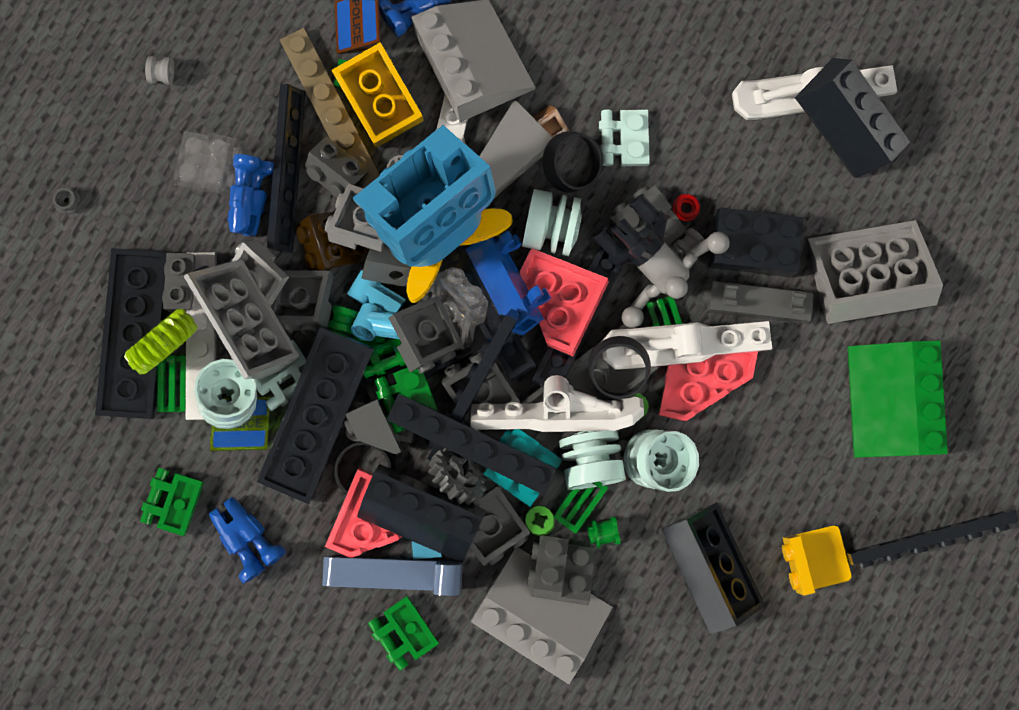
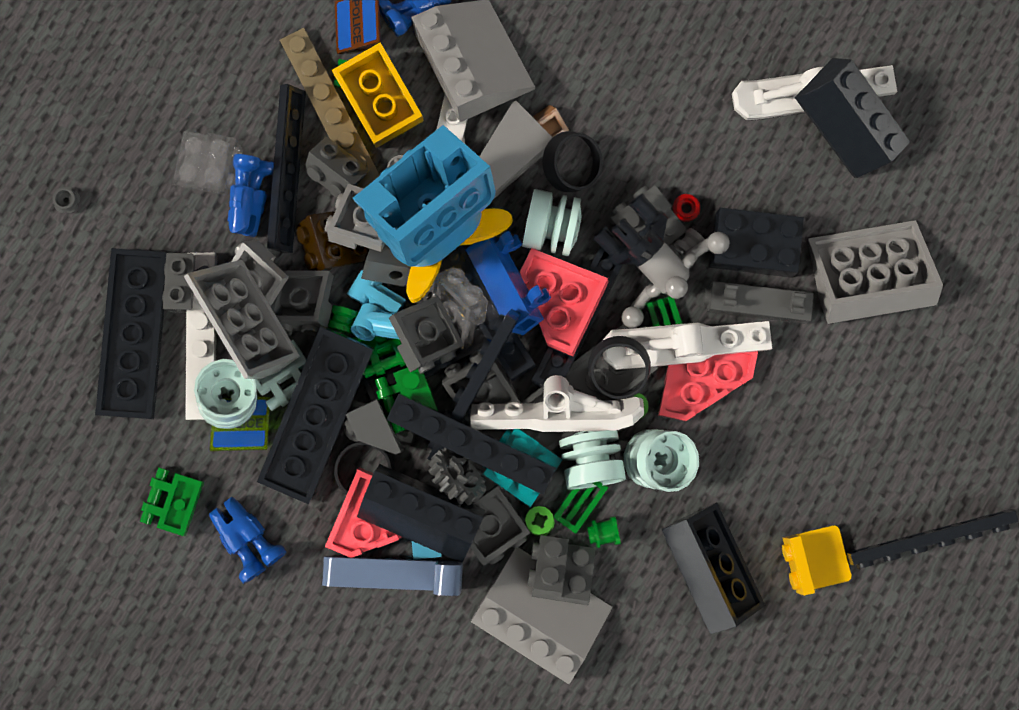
(159, 70): light grey wheel -> none
(161, 341): lime gear -> none
(161, 397): green tile -> none
(410, 627): green plate -> none
(633, 137): light aqua plate -> none
(897, 399): green slope -> none

